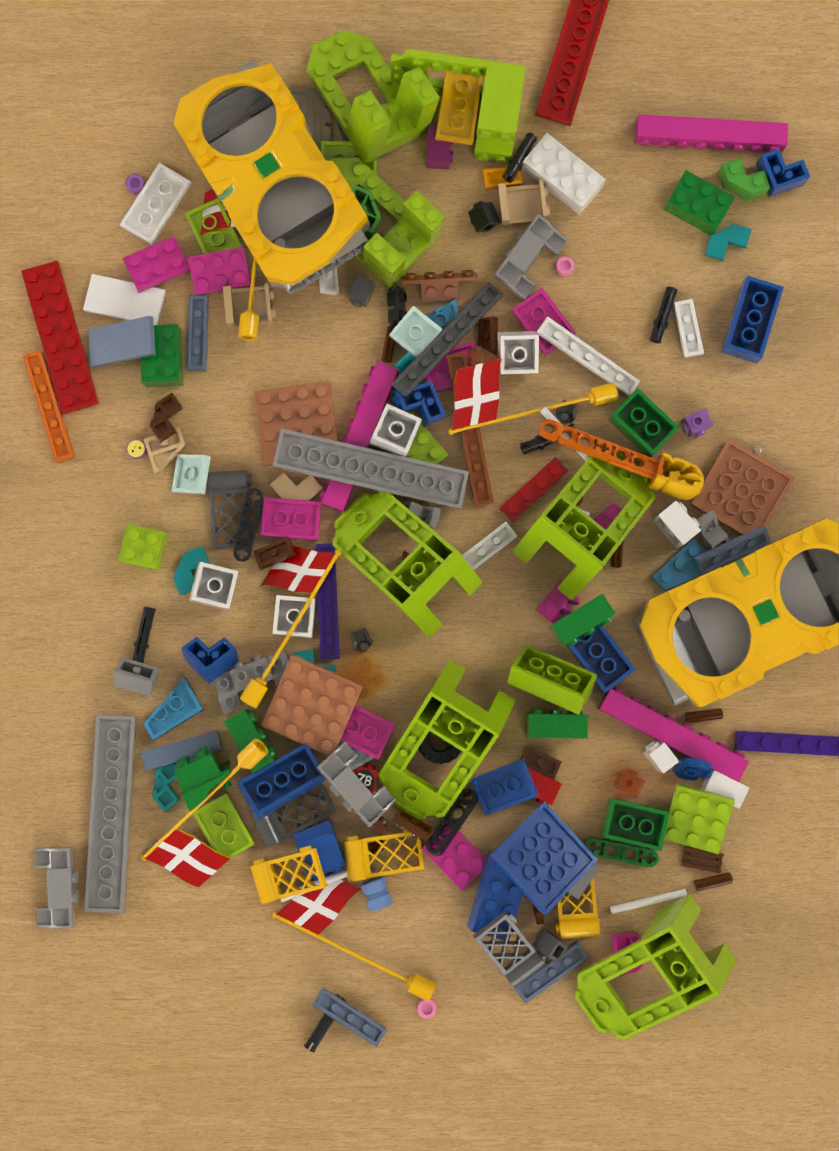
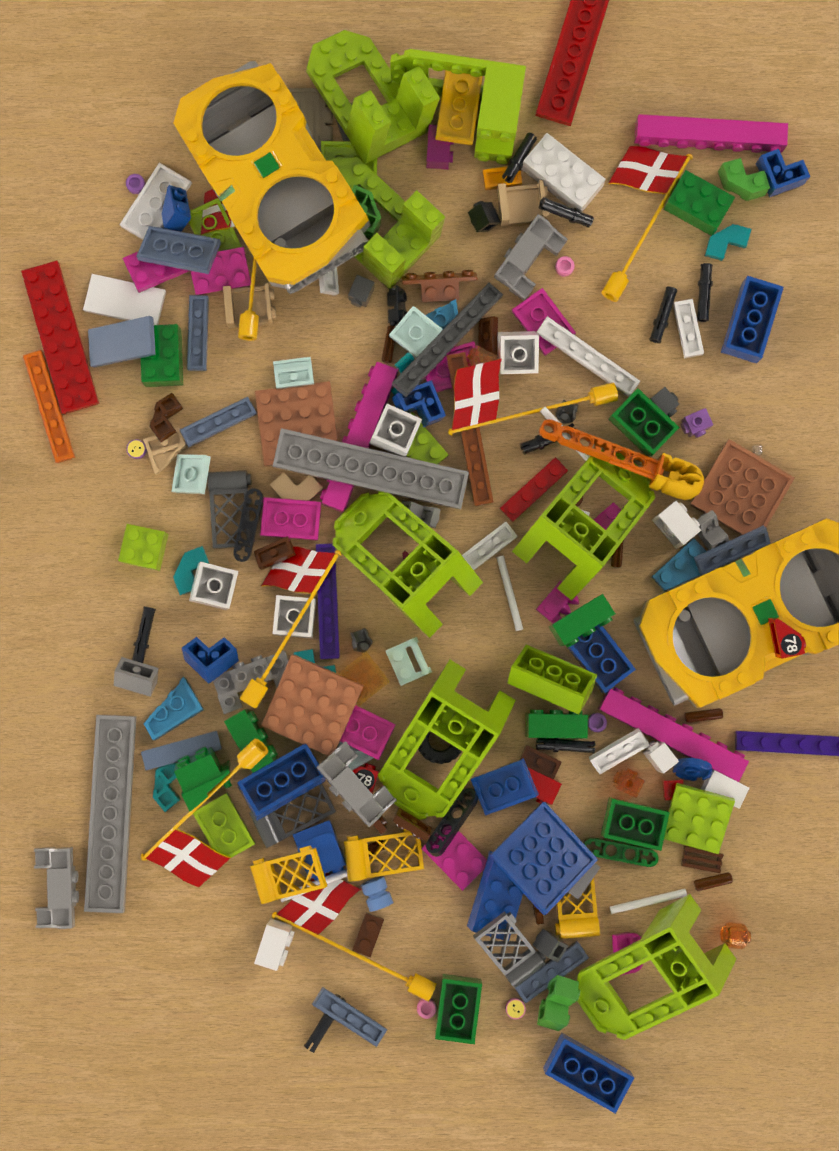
(175, 209): none -> blue slope
(178, 249): none -> sand blue tile
(218, 422): none -> sand blue tile
(273, 944): none -> white brick
(293, 372): none -> light aqua plate
(368, 934): none -> reddish brown plate
(402, 664): none -> light aqua plate
(458, 1009): none -> green brick
(509, 593): none -> white bar
(515, 1008): none -> light yellow tile
(554, 1010): none -> bright green brick
(565, 745): none -> black pin
(573, 215): none -> black pin
(588, 1073): none -> blue brick
(597, 722): none -> medium lavender tile
(619, 751): none -> white plate
(651, 173): none -> flag
(666, 401): none -> dark grey brick
(669, 788): none -> red plate
(705, 284): none -> black pin
(735, 935): none -> clear orange head
(785, 639): none -> red slope

